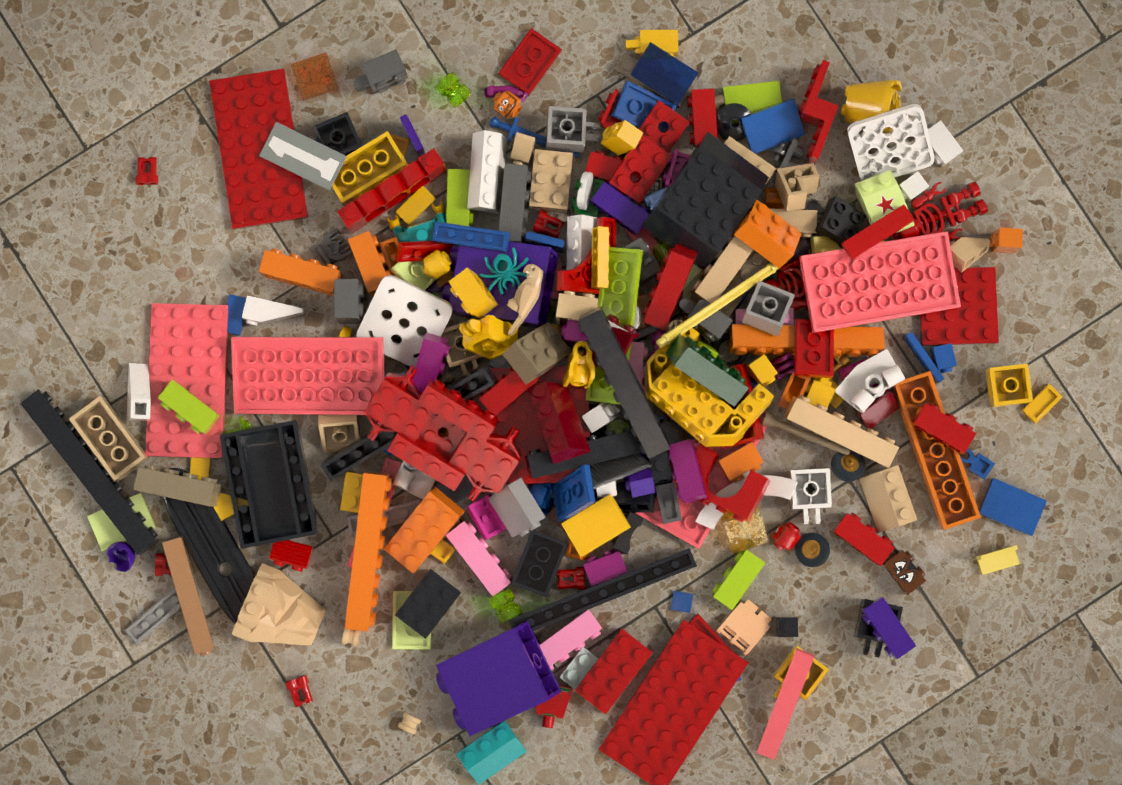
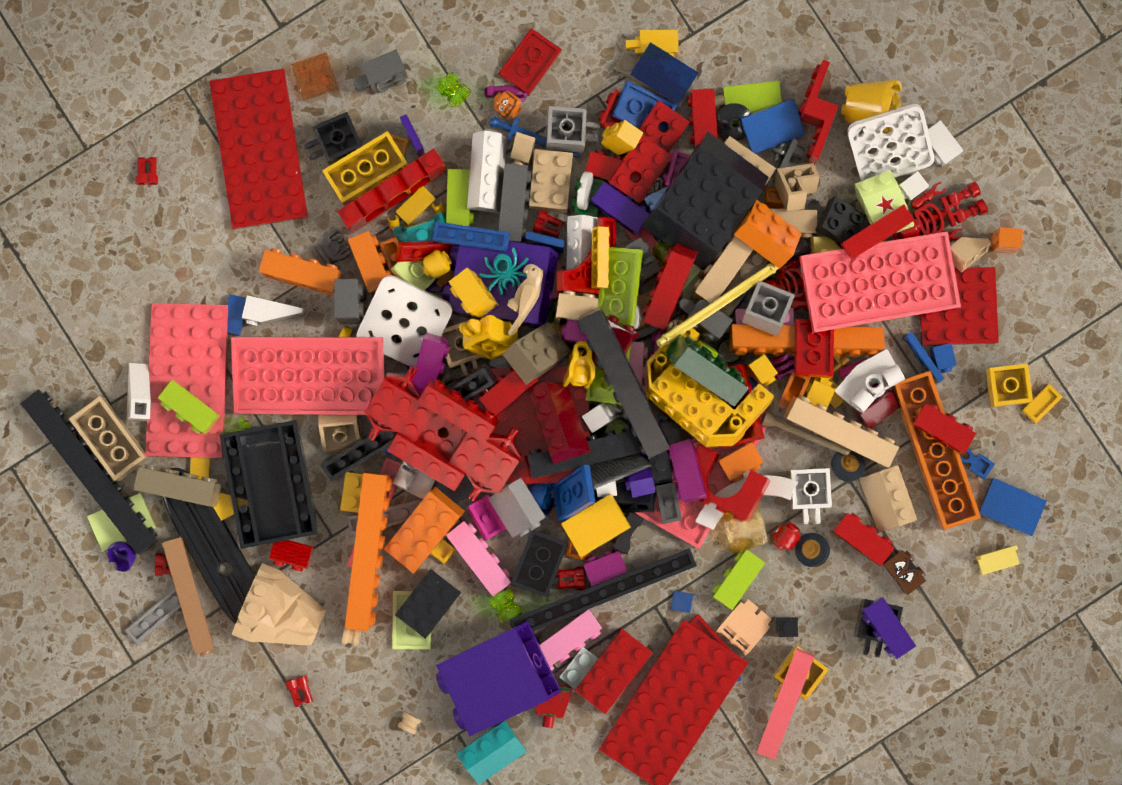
(302, 156): light grey sticker -> none

